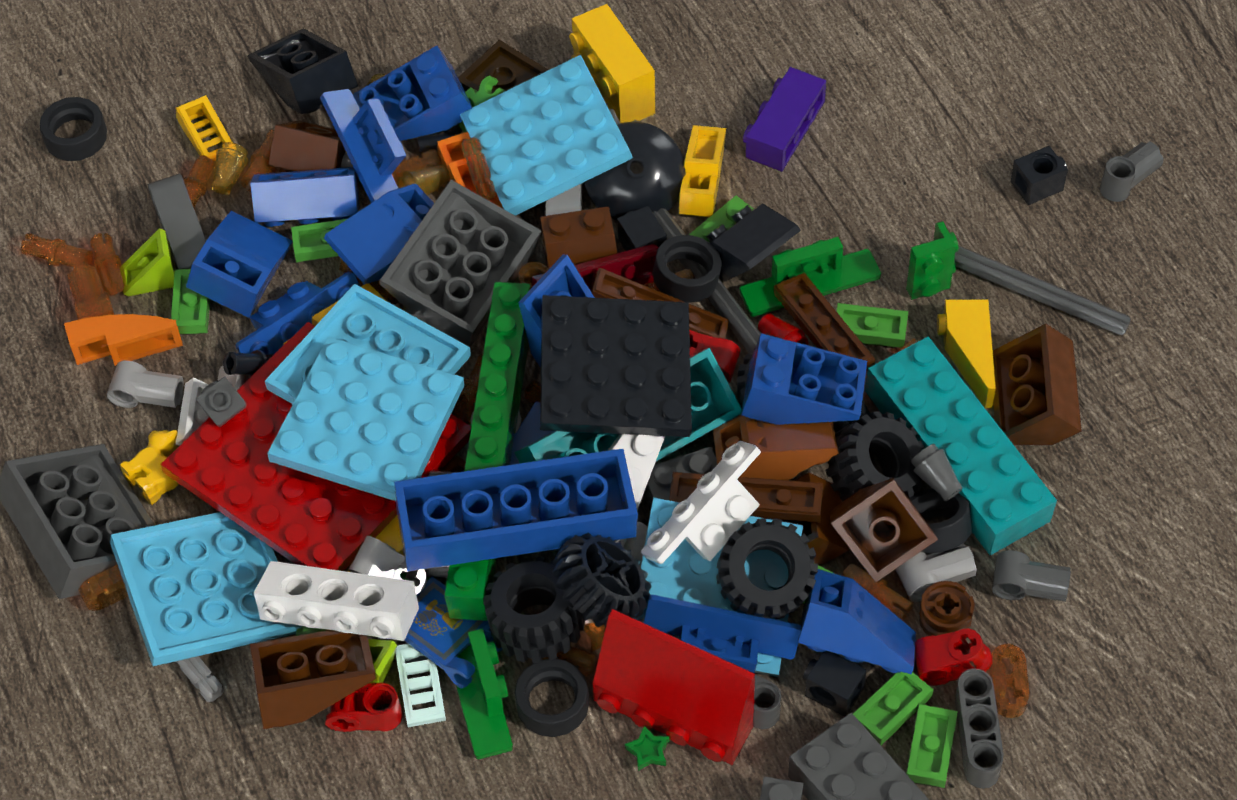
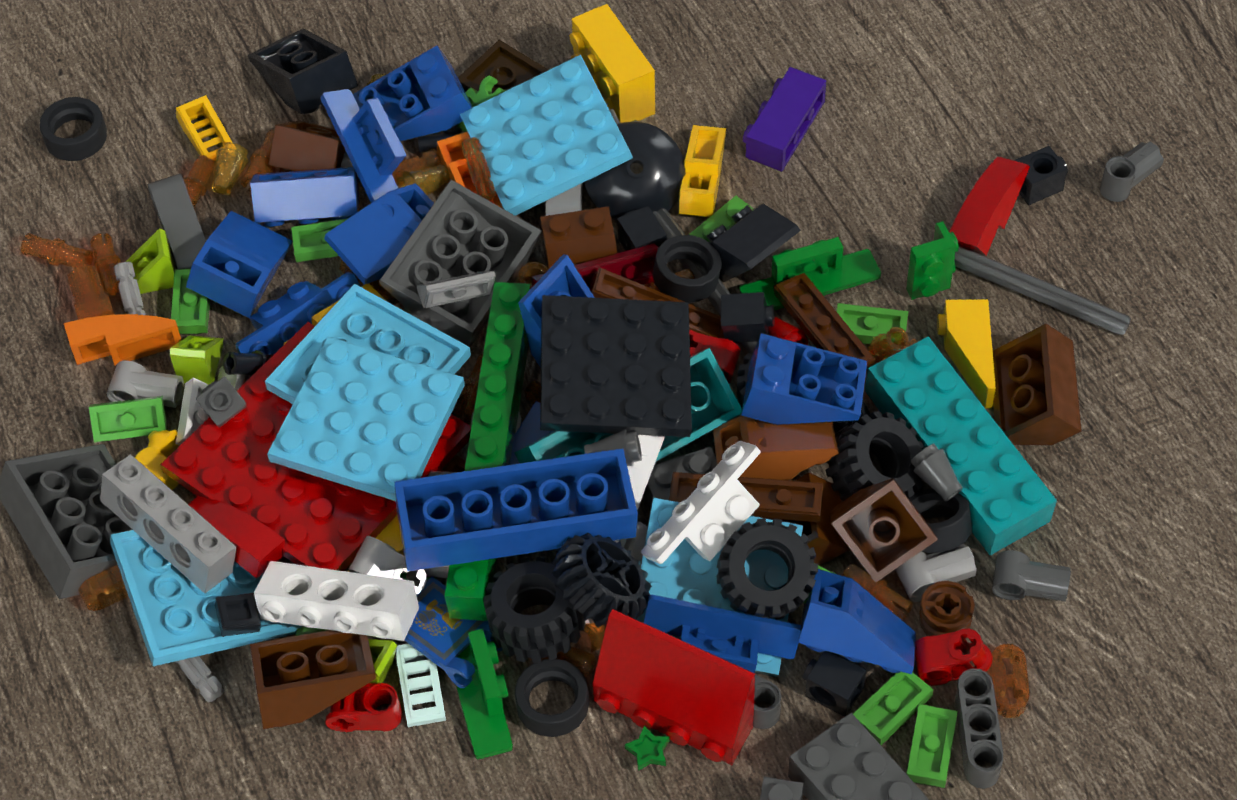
(127, 418): none -> bright green plate
(129, 288): none -> light grey axle
(167, 523): none -> light grey brick
(197, 358): none -> lime slope
(237, 614): none -> black tile
(253, 540): none -> red slope
(456, 288): none -> light grey slope
(622, 440): none -> dark grey cone
(745, 316): none -> black brick
(885, 347): none -> clear orange pin
(989, 204): none -> red slope

